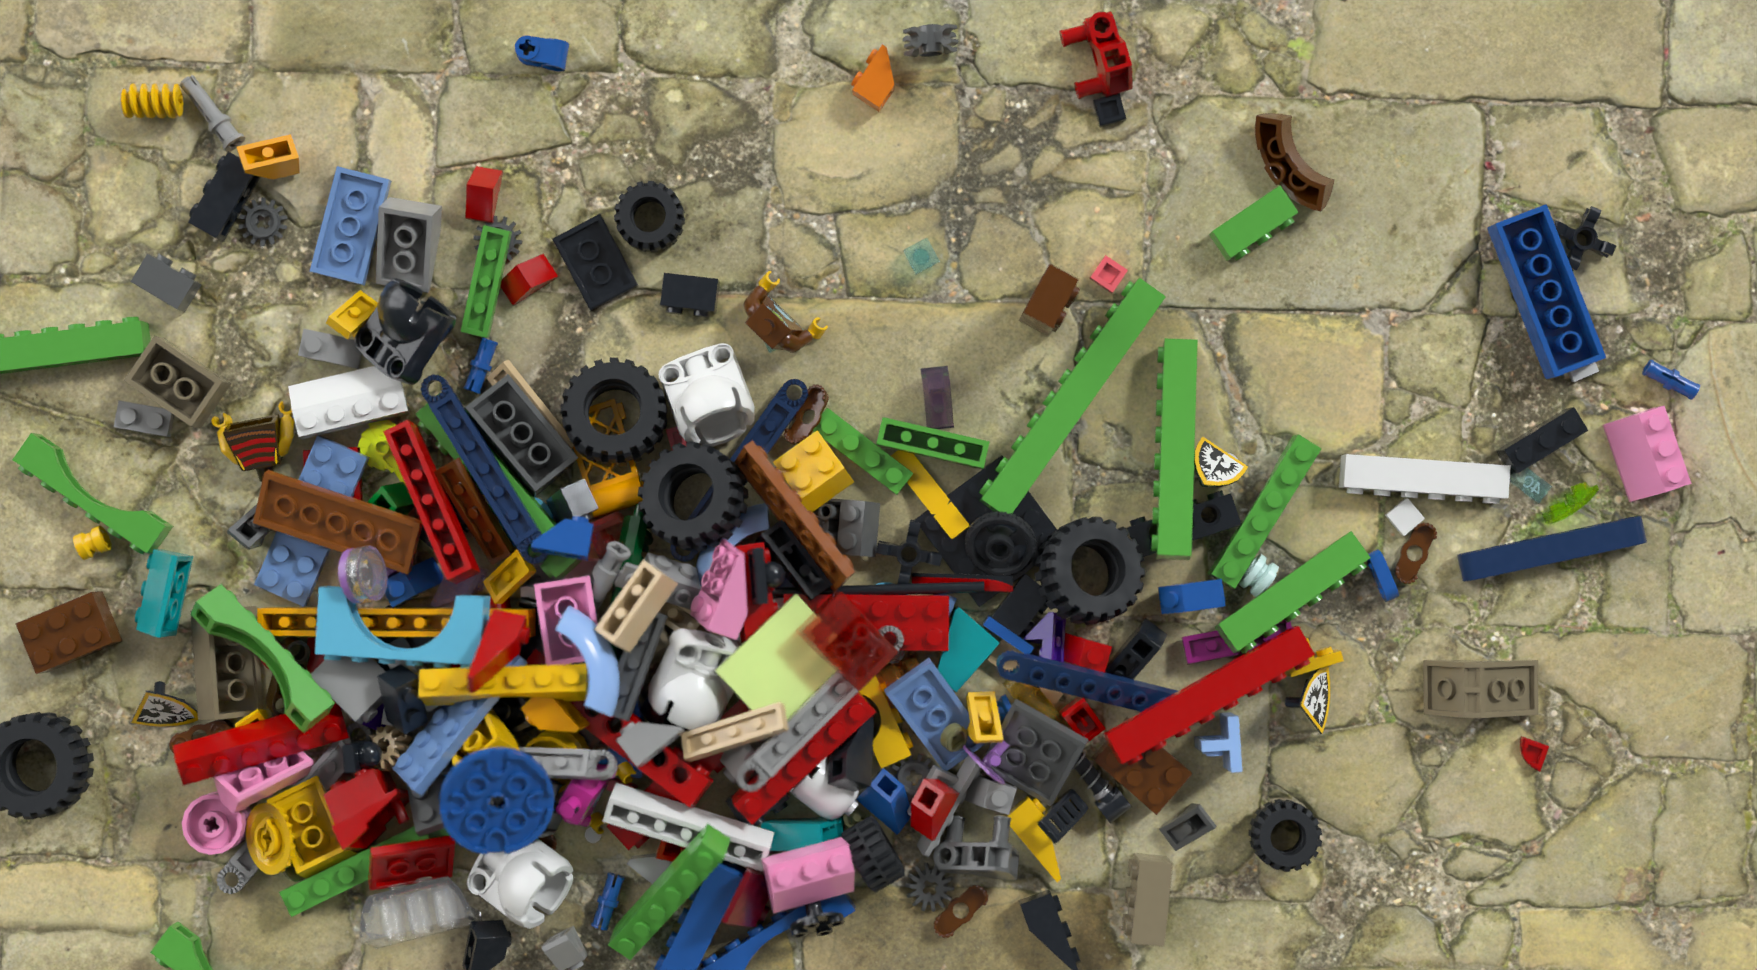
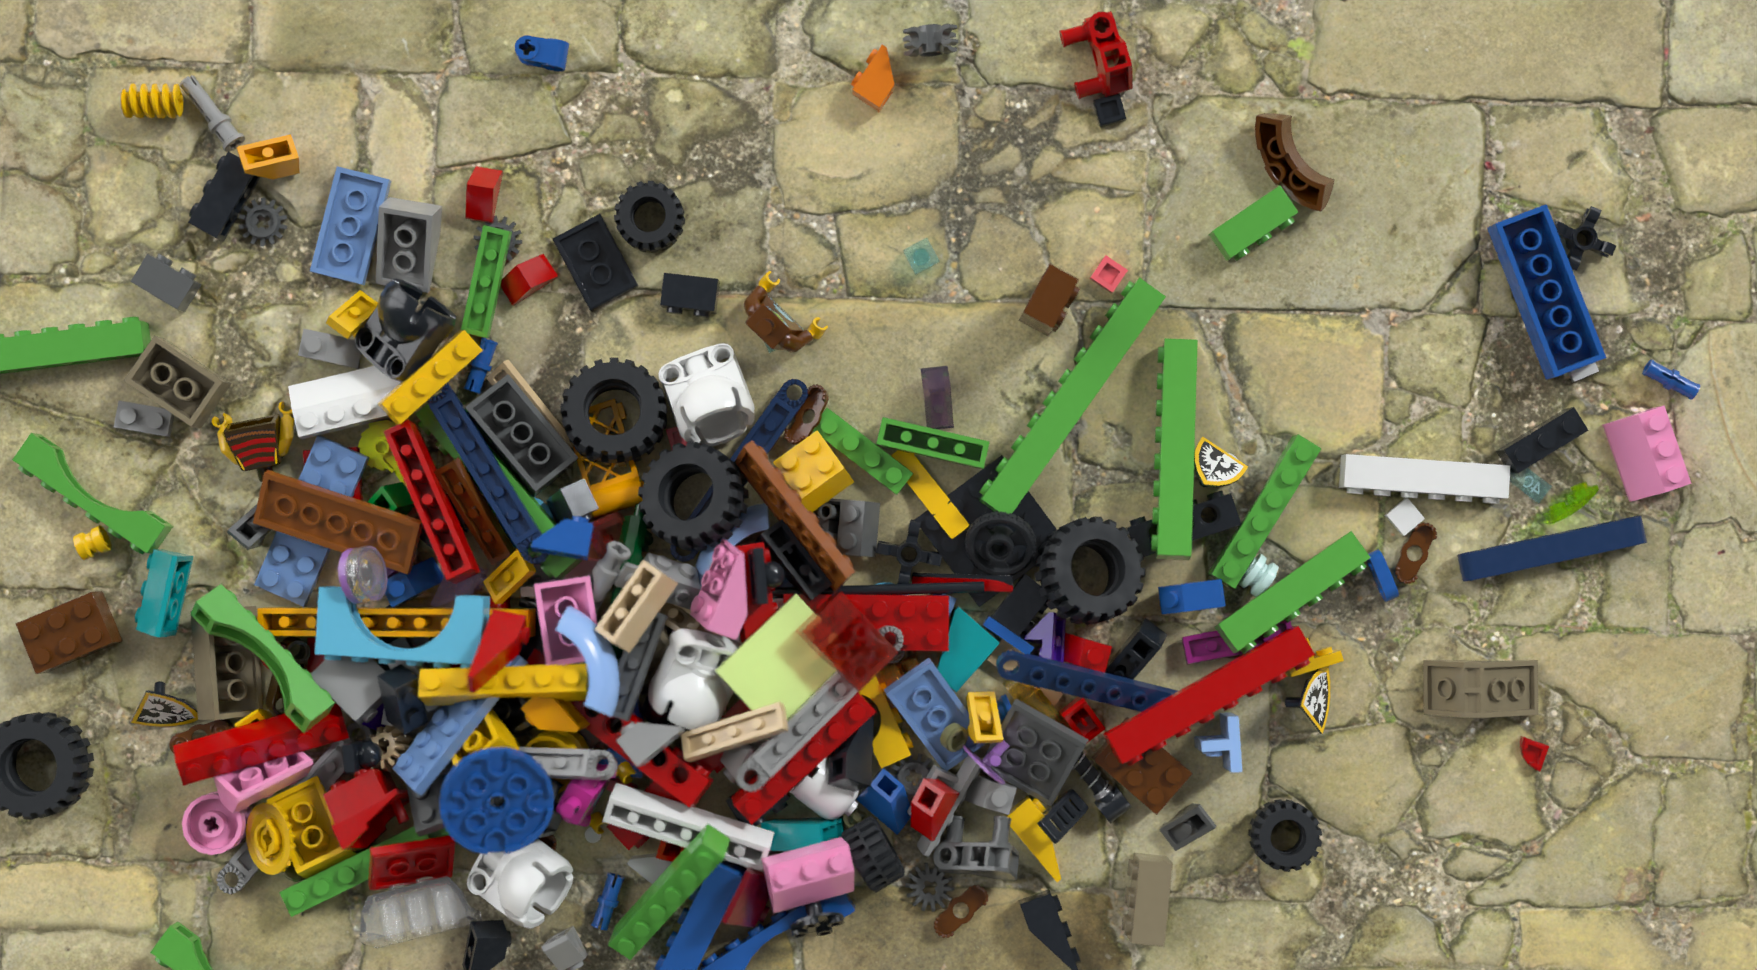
(430, 377): none -> yellow arch

